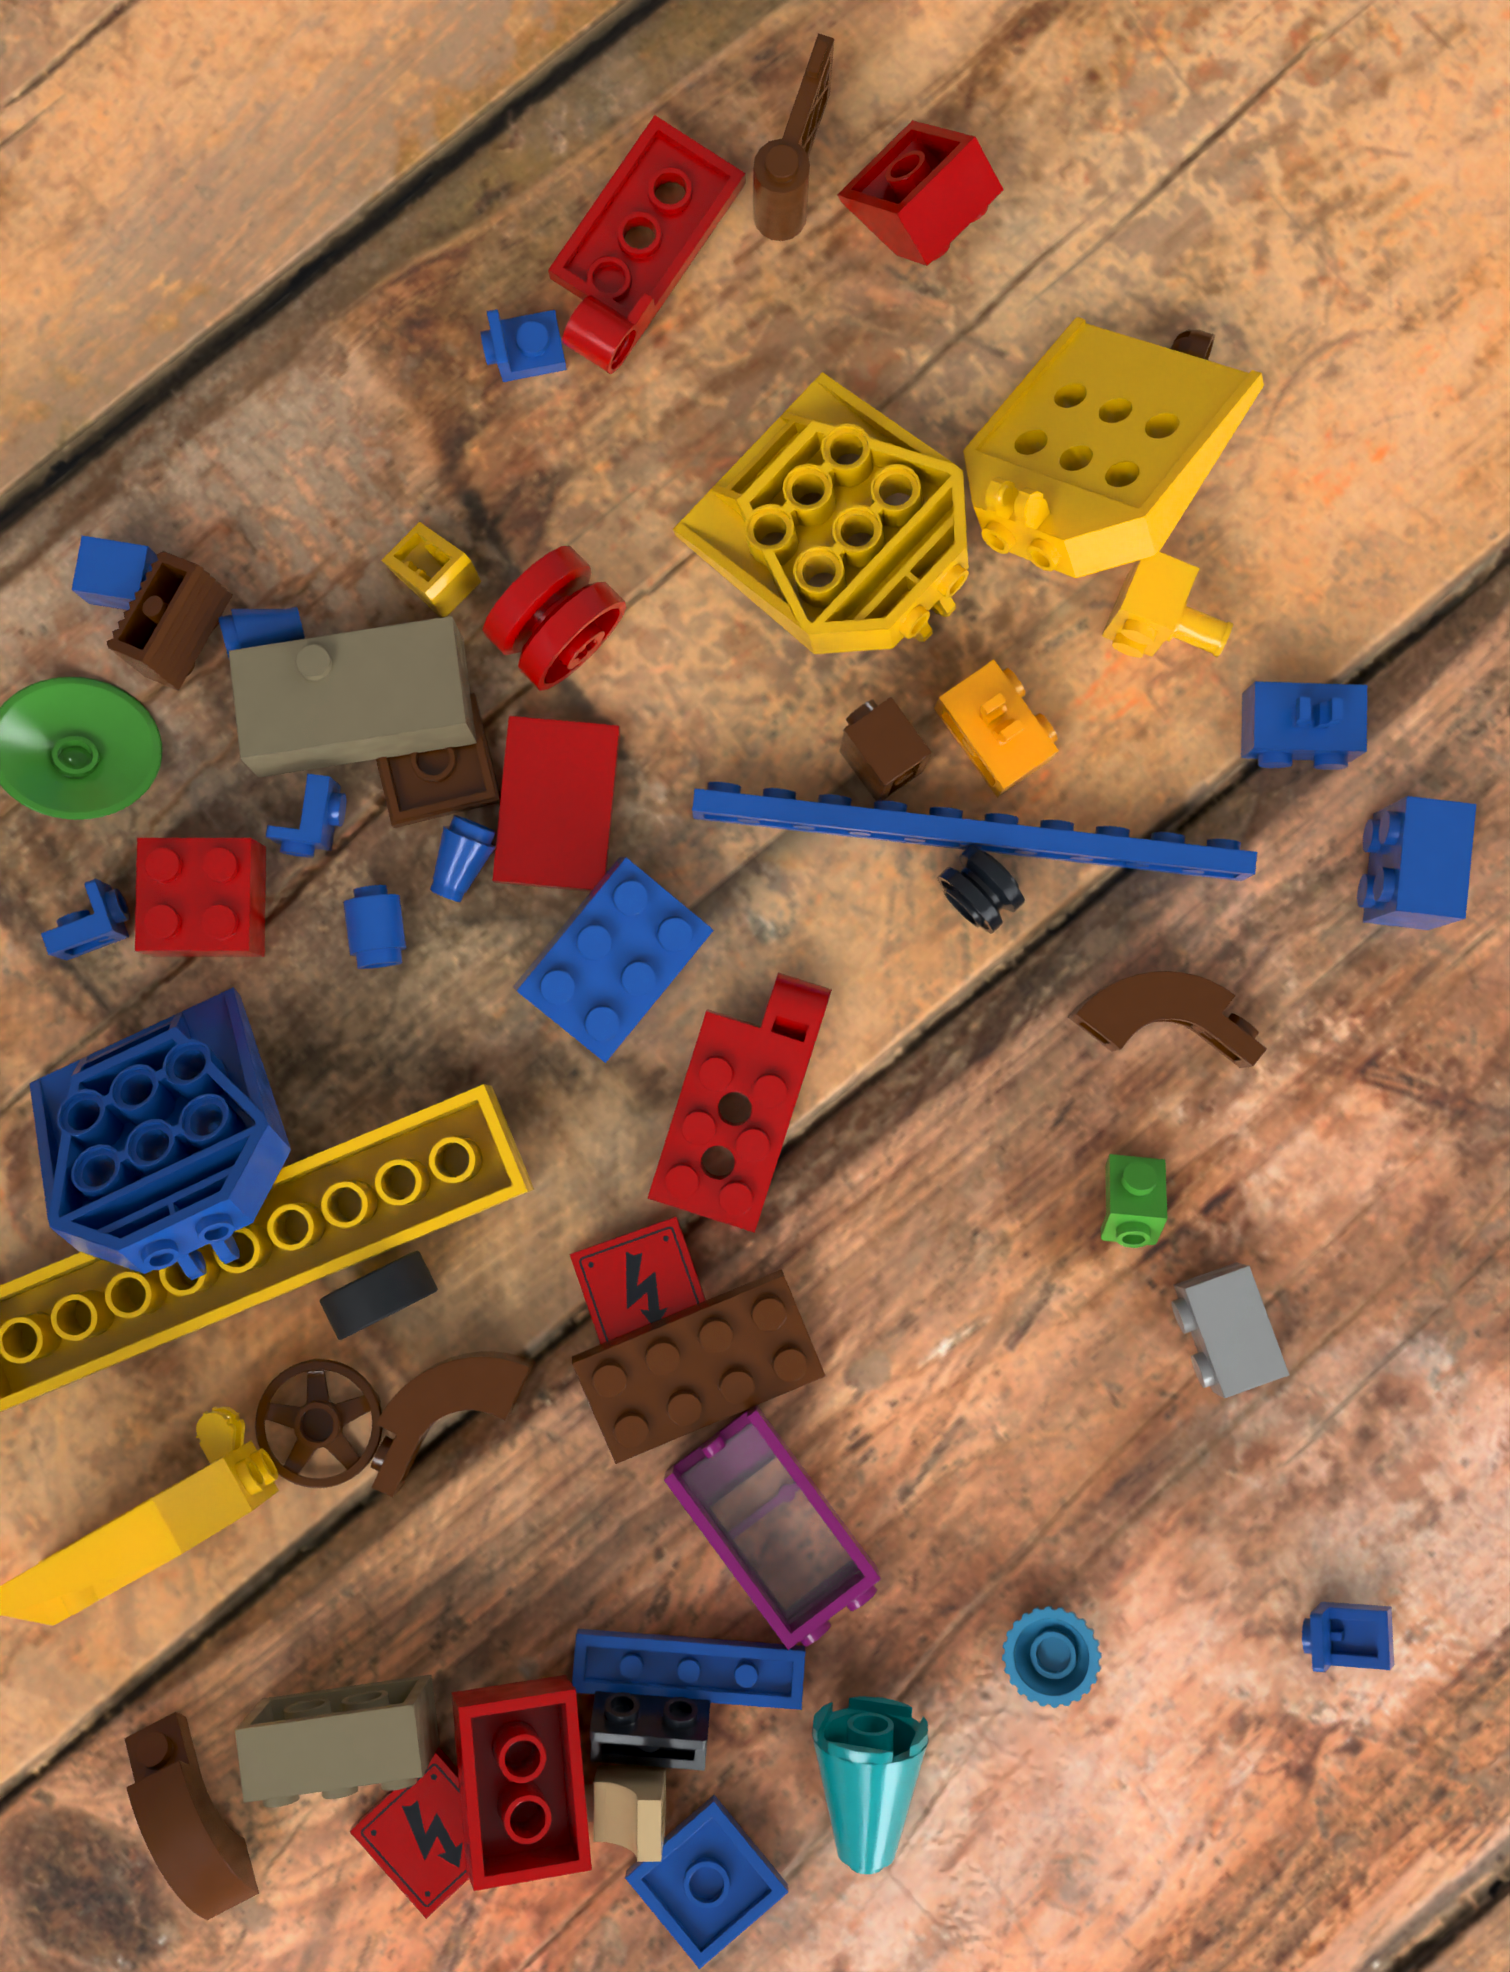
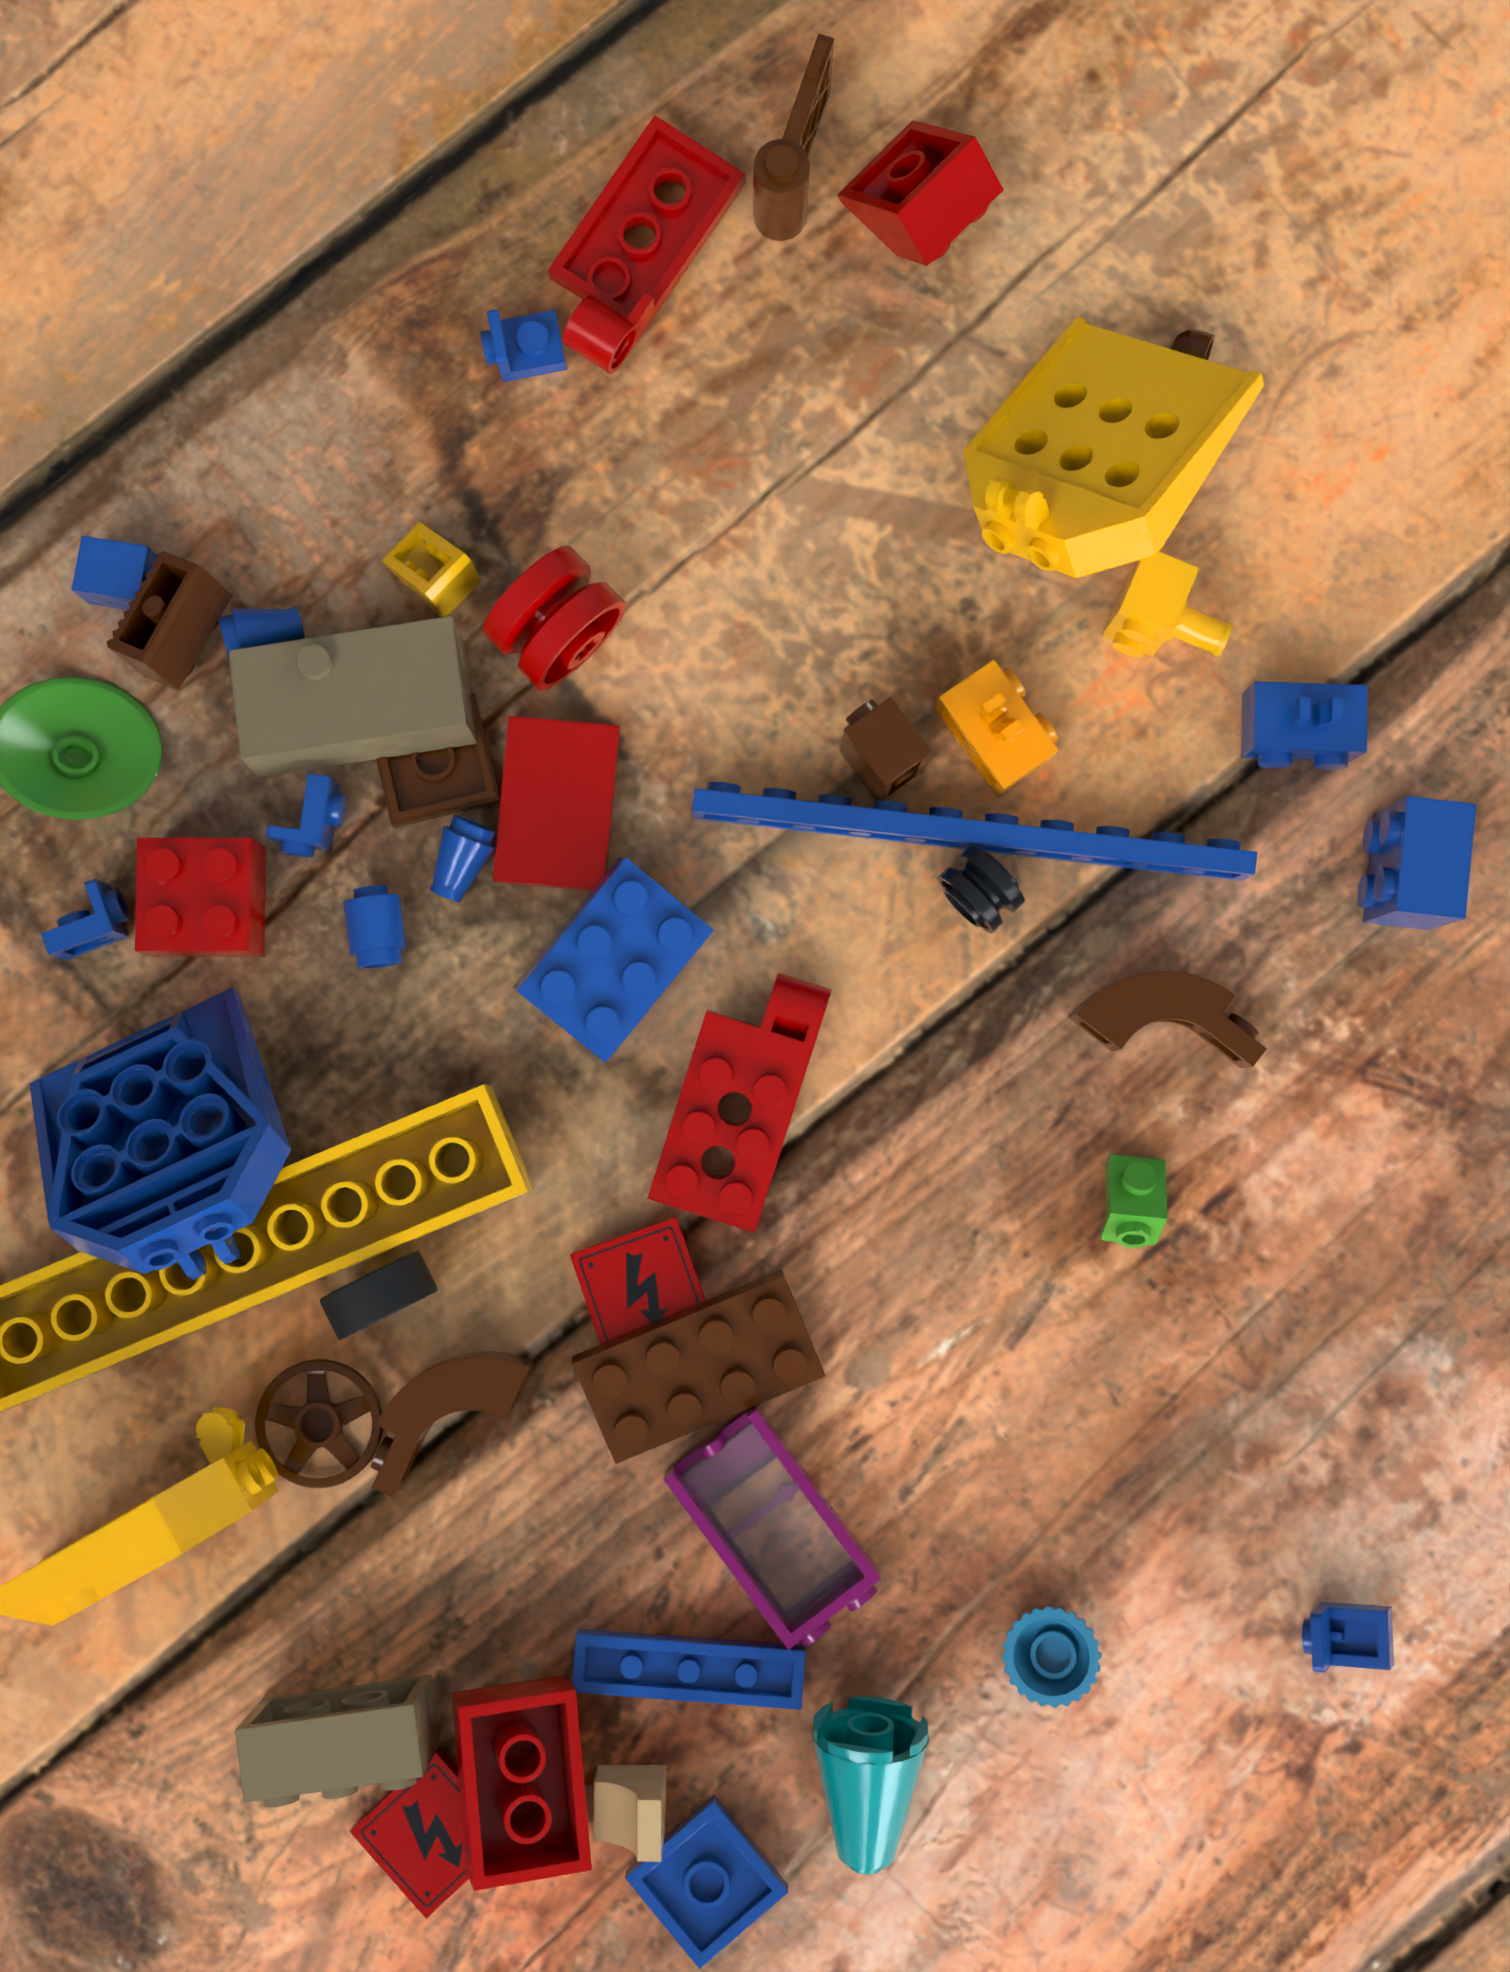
(180, 1824): reddish brown arch -> none
(649, 1730): black bracket -> none
(878, 587): yellow hinge -> none
(1229, 1330): light grey brick -> none

